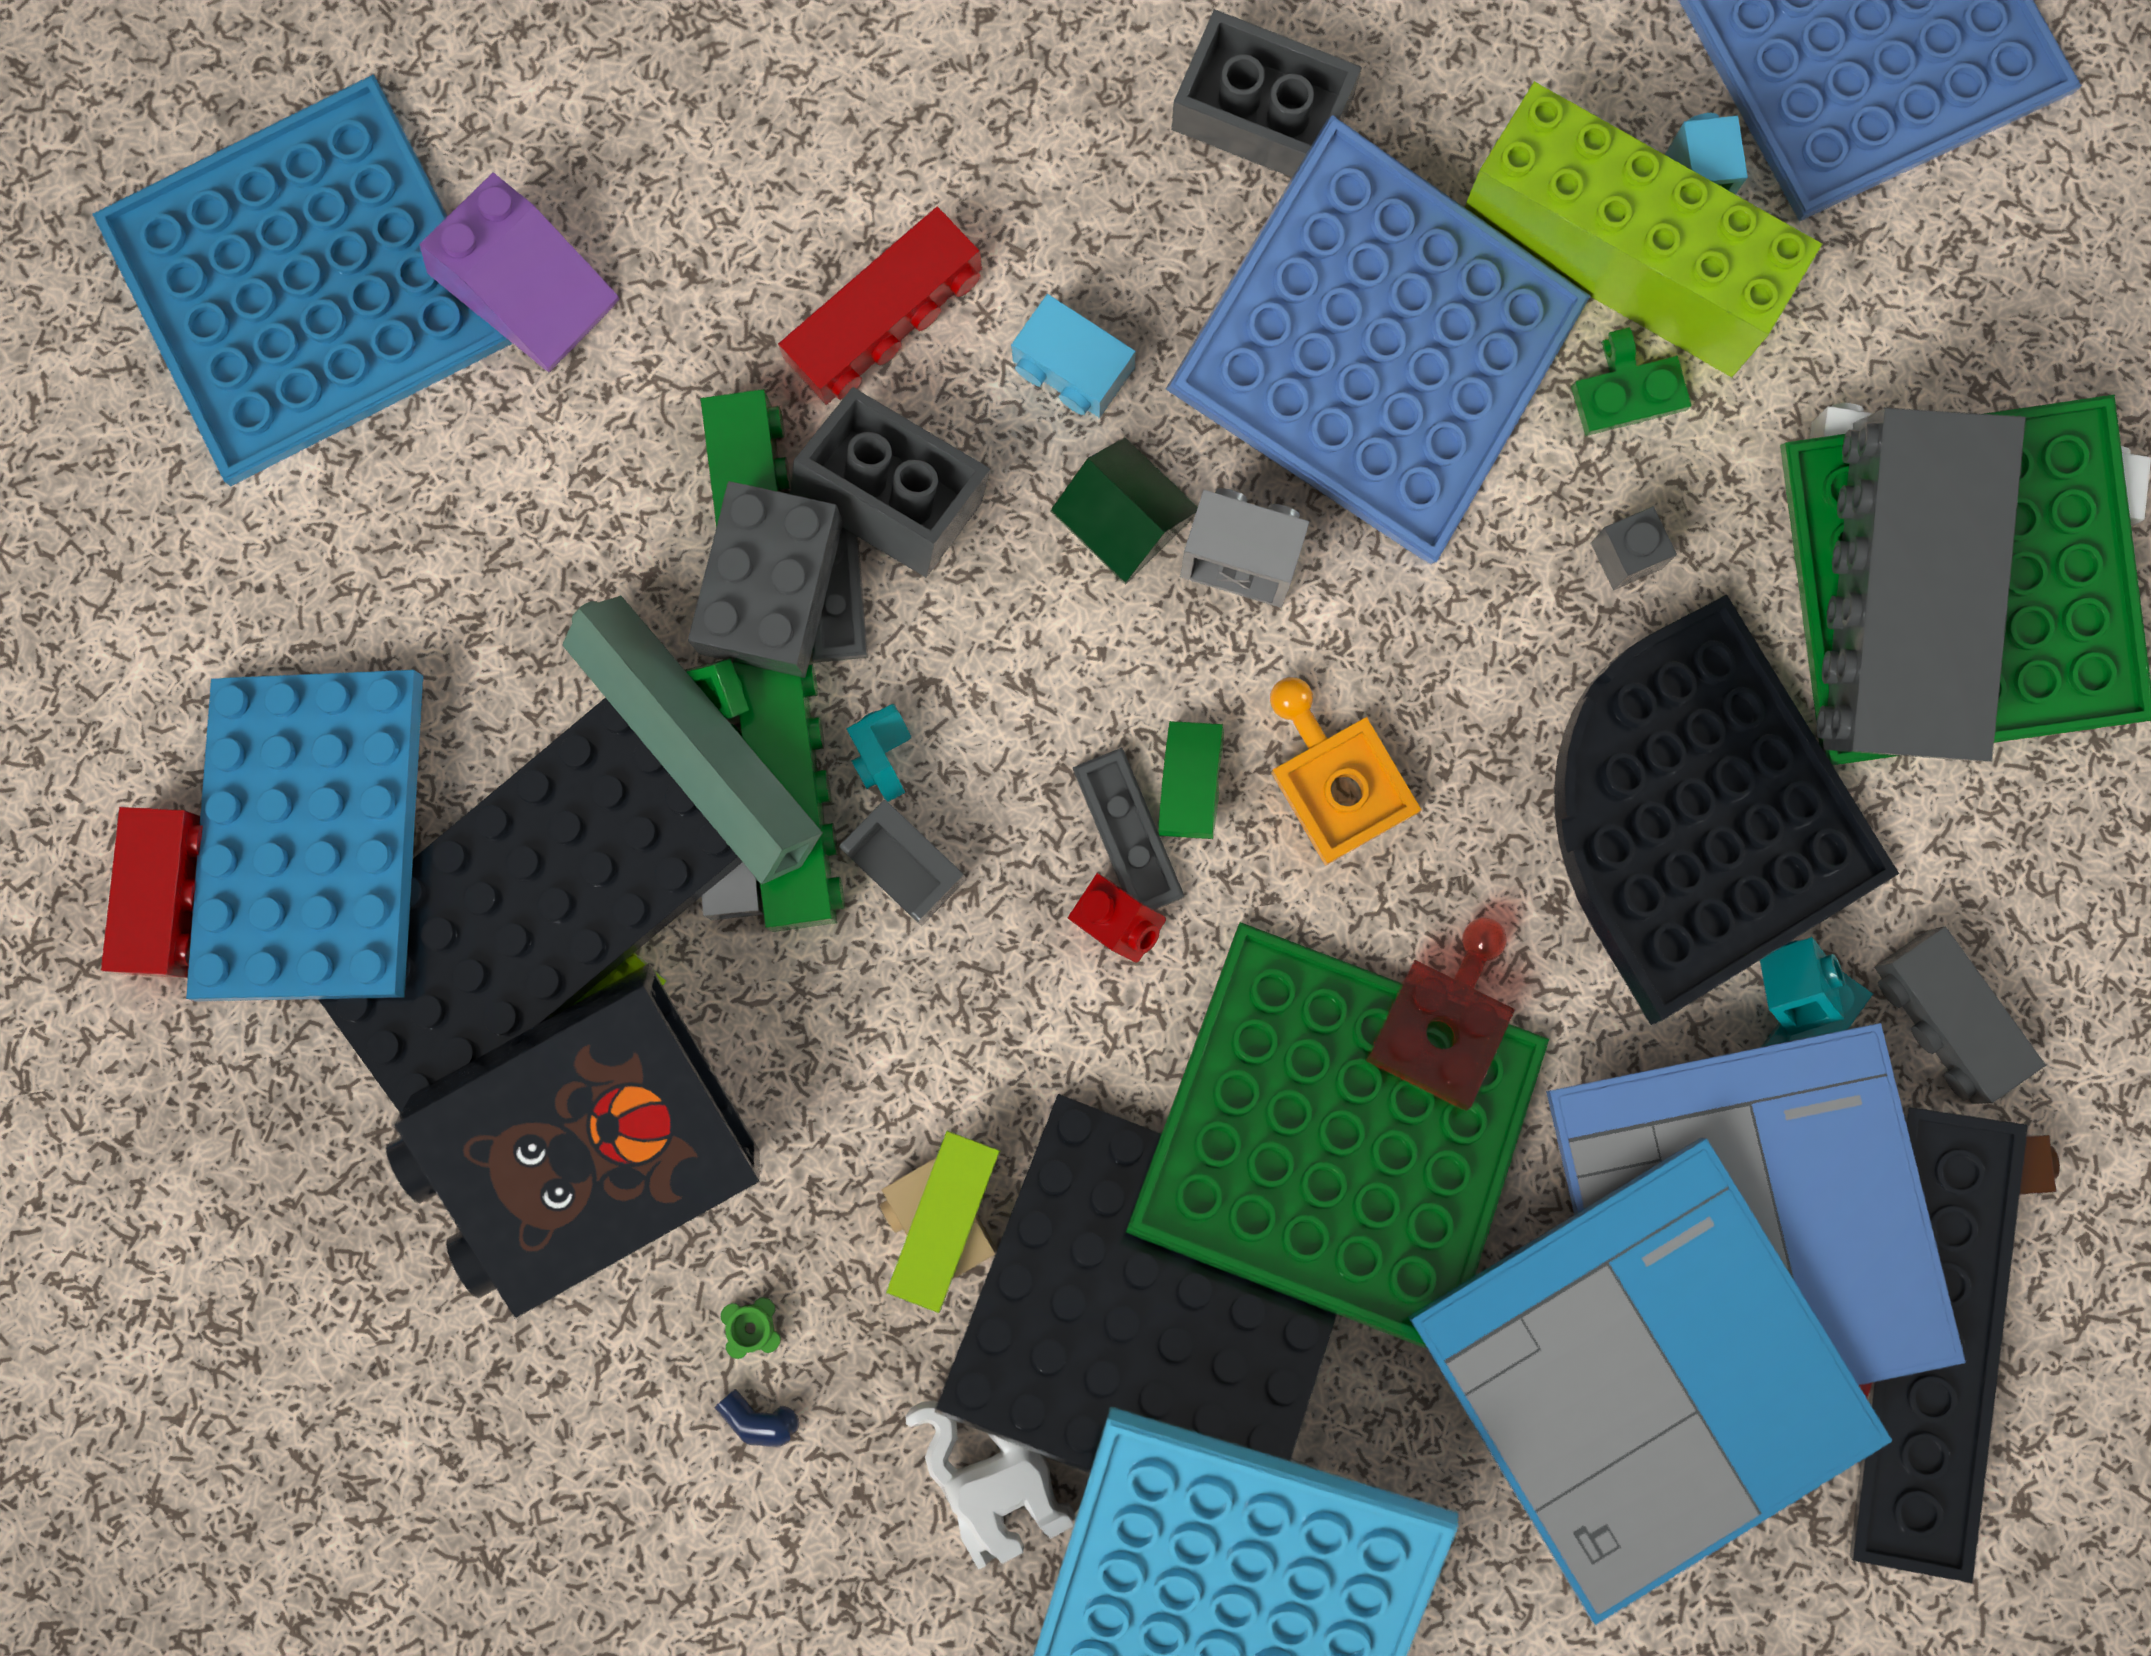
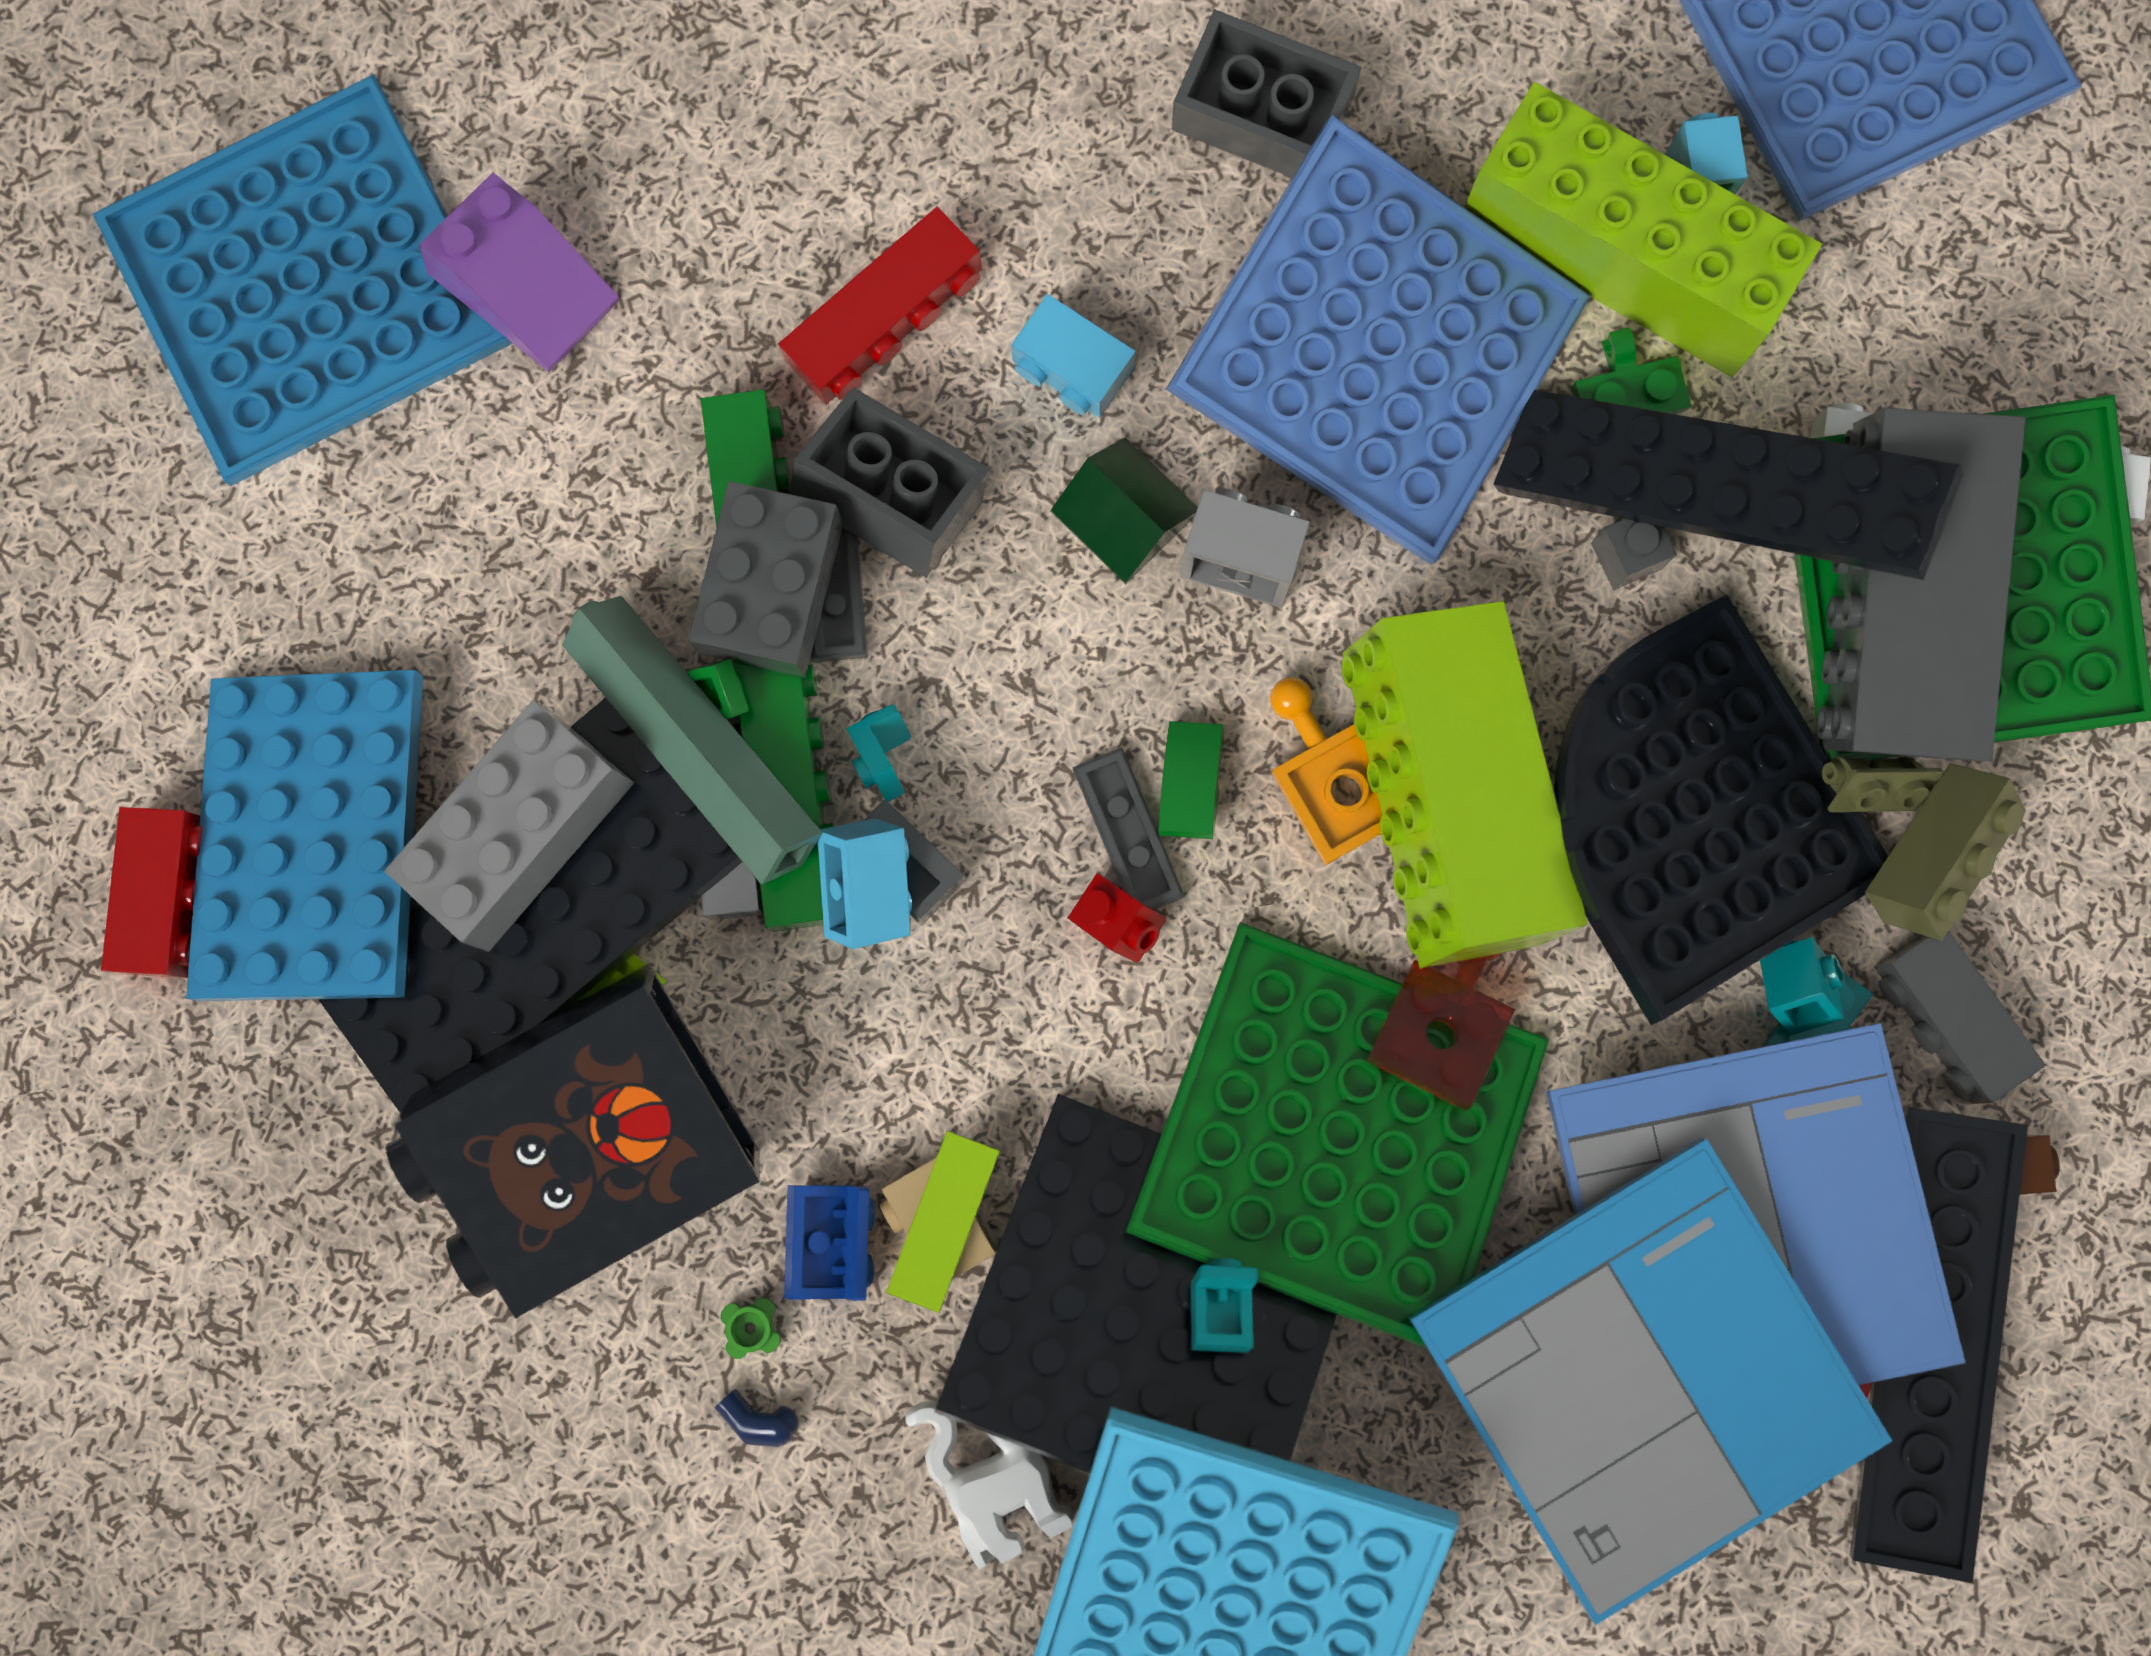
(508, 827): none -> light grey brick
(828, 1242): none -> blue bracket
(864, 883): none -> medium azure brick
(1222, 1306): none -> teal bracket
(1461, 784): none -> lime brick
(1732, 482): none -> black plate
(1880, 786): none -> olive hinge
(1946, 851): none -> olive brick

